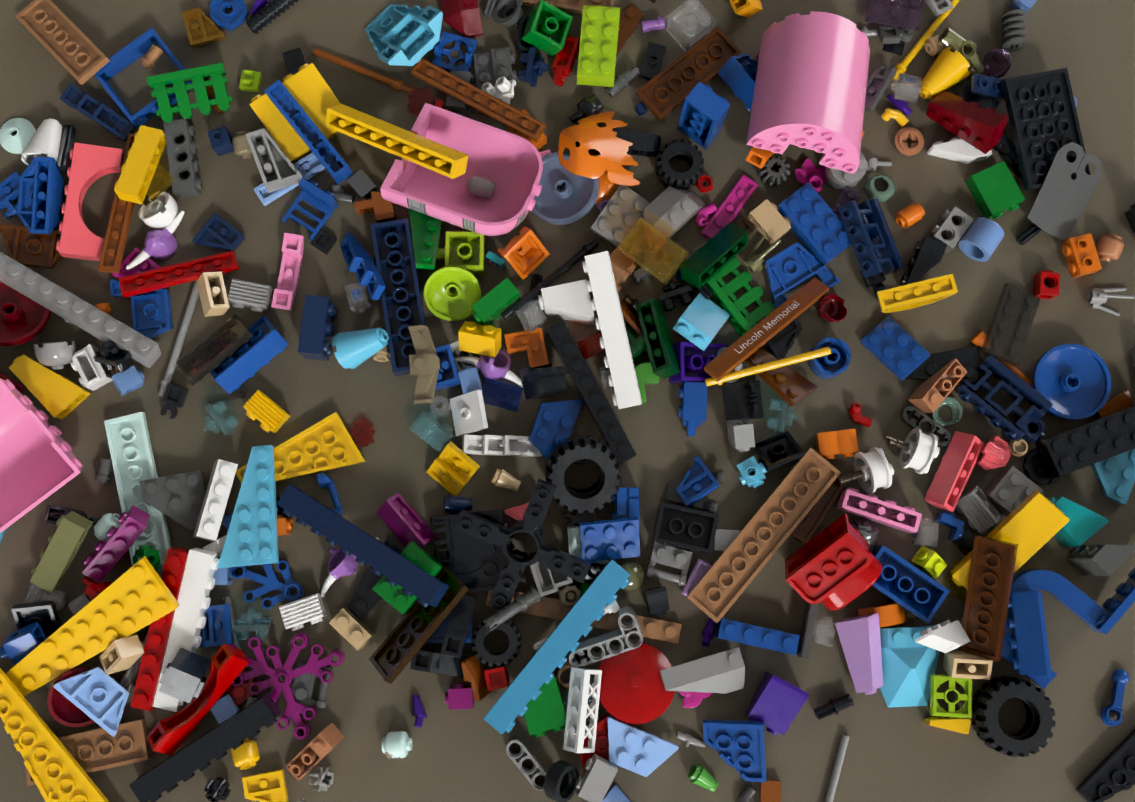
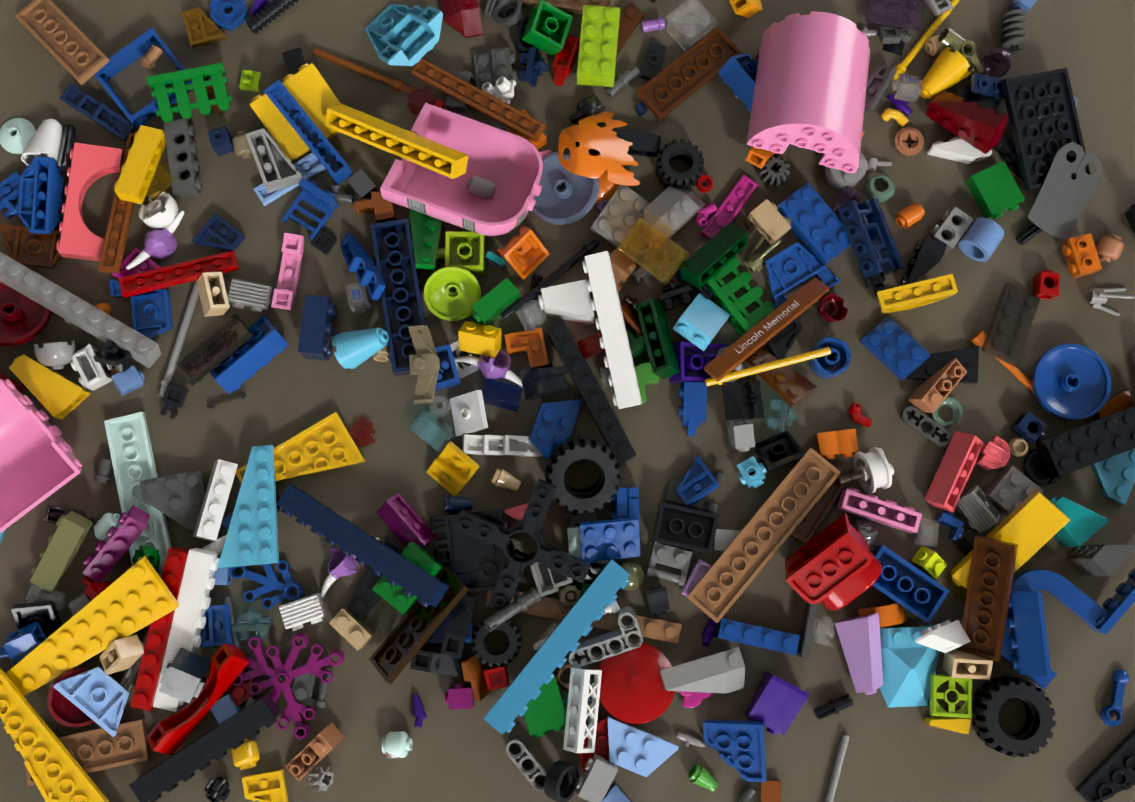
(215, 412): clear light blue hips -> none
(266, 411): yellow brick -> none
(284, 525): orange plate -> none
(325, 481): blue bar -> none
(445, 38): blue piece -> none
(469, 379): medium blue brick -> none
(703, 115): blue brick -> none
(811, 174): dark pink plate -> none
(916, 450): white wheel -> none
(1014, 387): dark blue fence -> none

